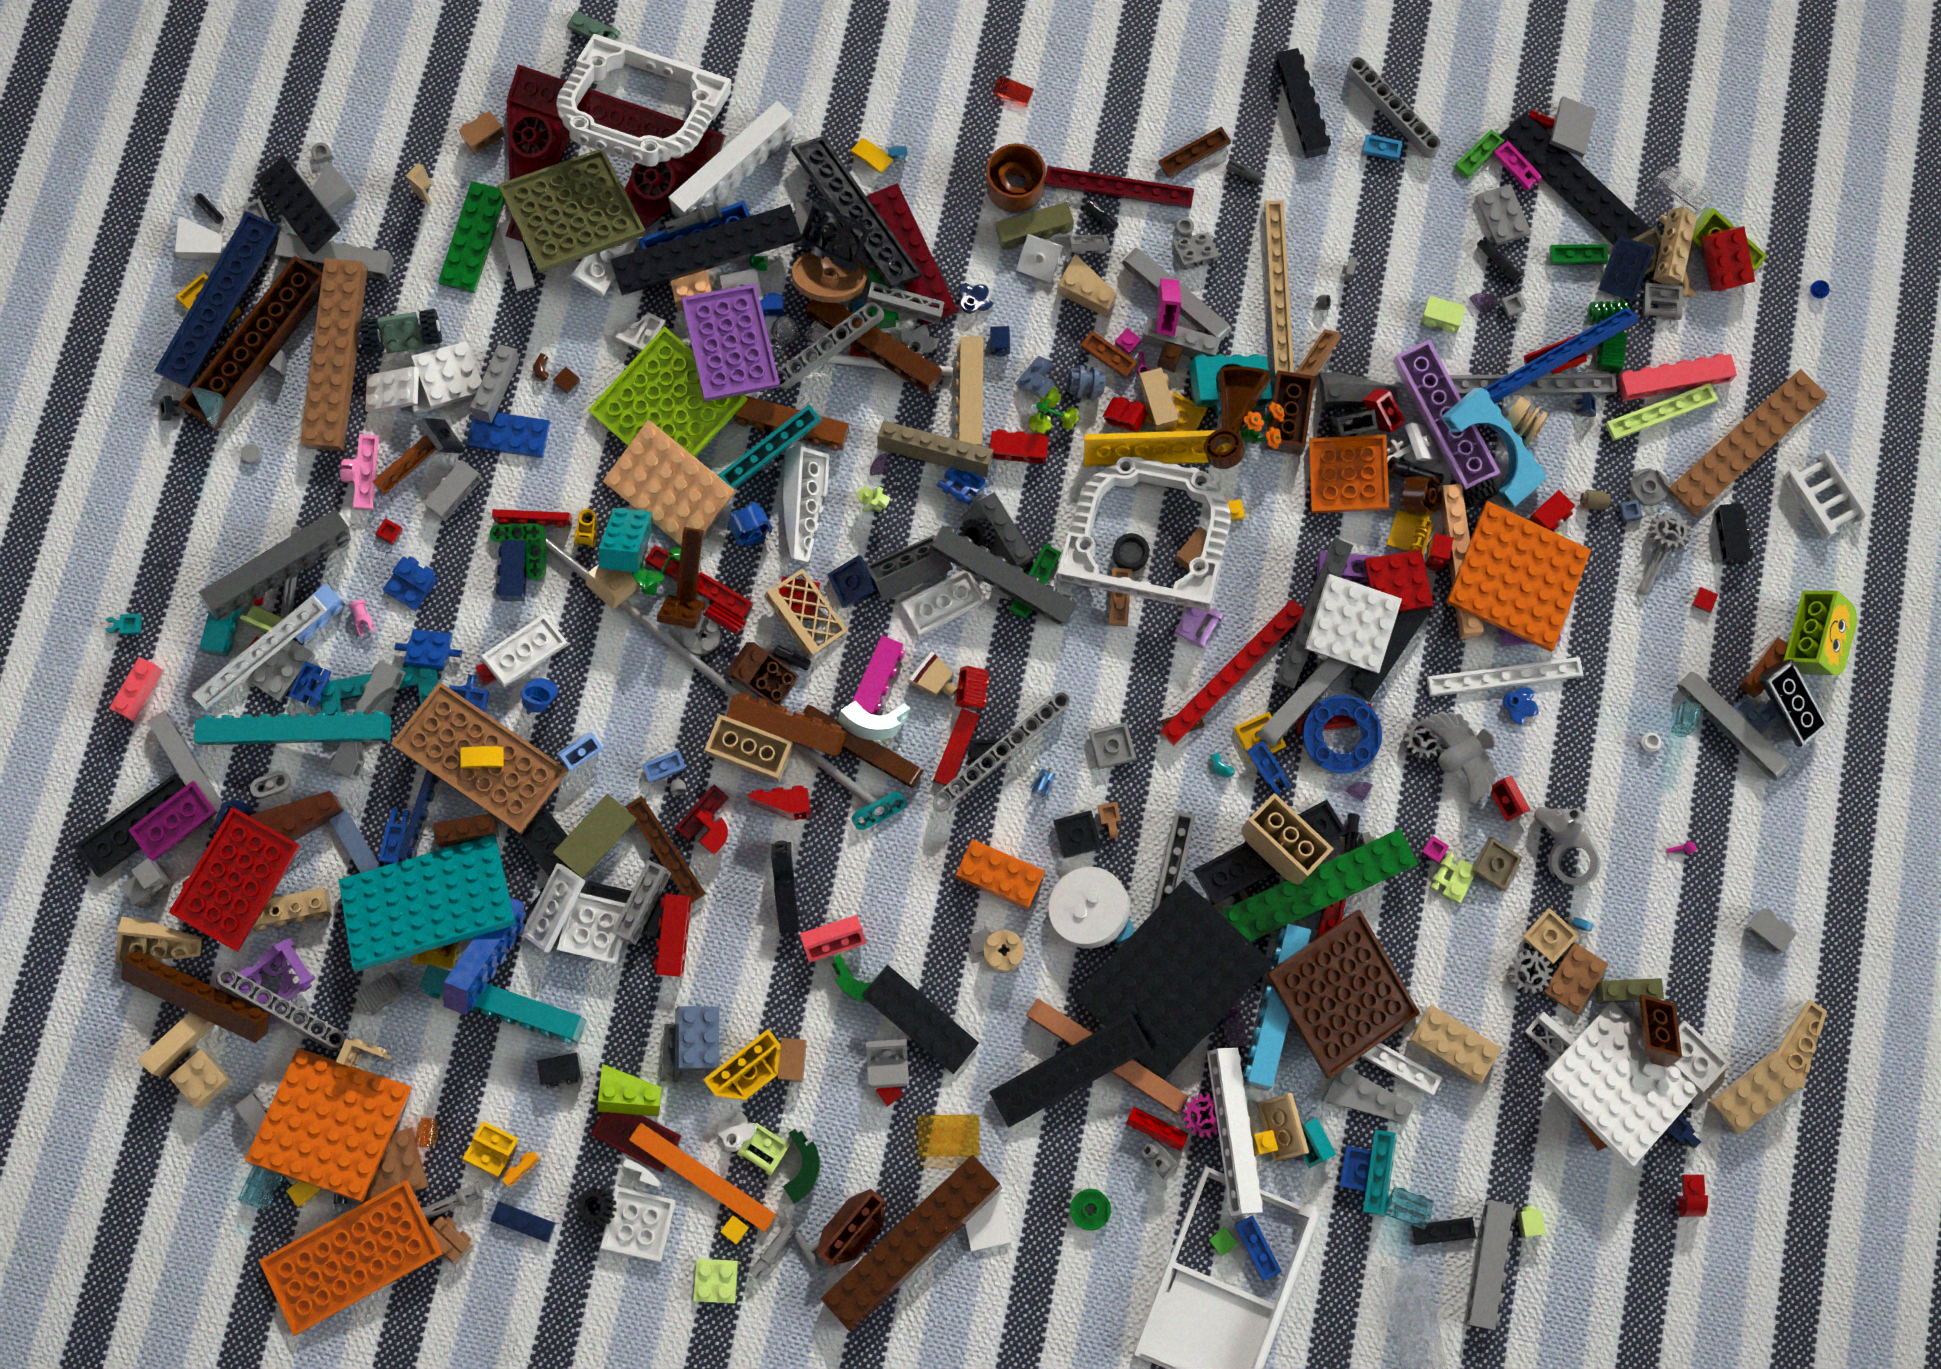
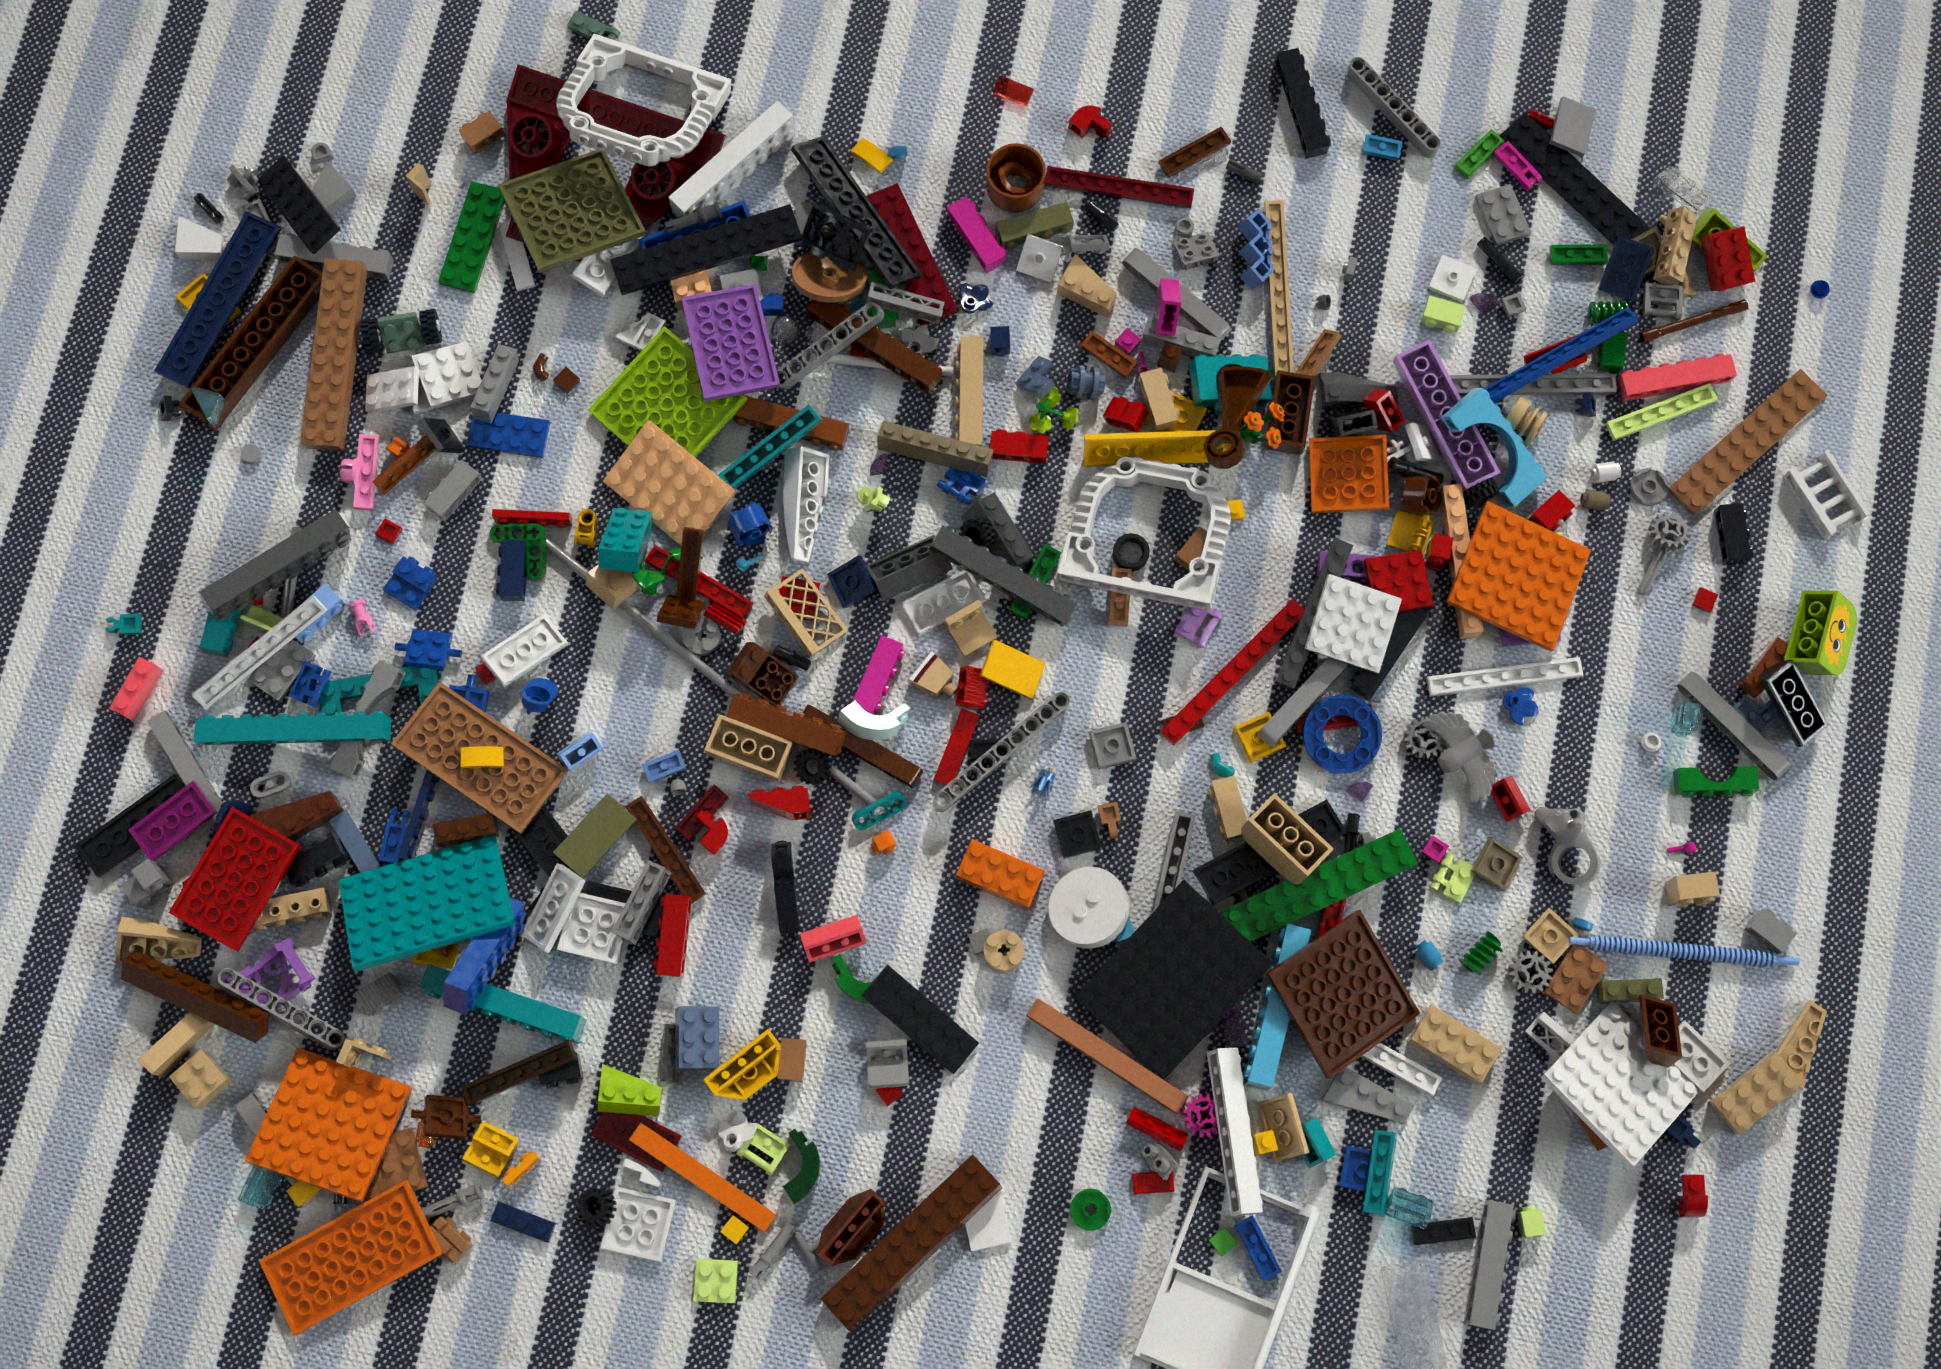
(245, 177): none -> light grey hips
(279, 364): light grey slope -> none
(317, 860): none -> black wedge
(397, 447): none -> orange wheel
(445, 1117): none -> reddish brown plate
(519, 1072): none -> dark brown plate
(743, 565): none -> medium azure hand
(802, 771): none -> black tyre
(883, 843): none -> orange plate
(948, 1135): clear yellow tile -> none
(970, 628): none -> tan bracket
(976, 234): none -> dark pink brick
(1012, 669): none -> yellow tile
(1069, 1070): black plate -> none
(1087, 118): none -> red brick
(1151, 1183): none -> red tile
(1228, 807): none -> tan brick
(1257, 250): none -> medium blue brick
(1267, 766): blue hinge -> none
(1428, 955): none -> dark azure brick
(1452, 278): none -> white plate
(1481, 953): none -> green piece
(1606, 472): none -> white brick
(1630, 511): sand blue tile -> none
(1657, 332): none -> reddish brown piece
(1684, 951): none -> light blue hose
(1691, 781): none -> green arch
(1692, 889): none -> tan brick

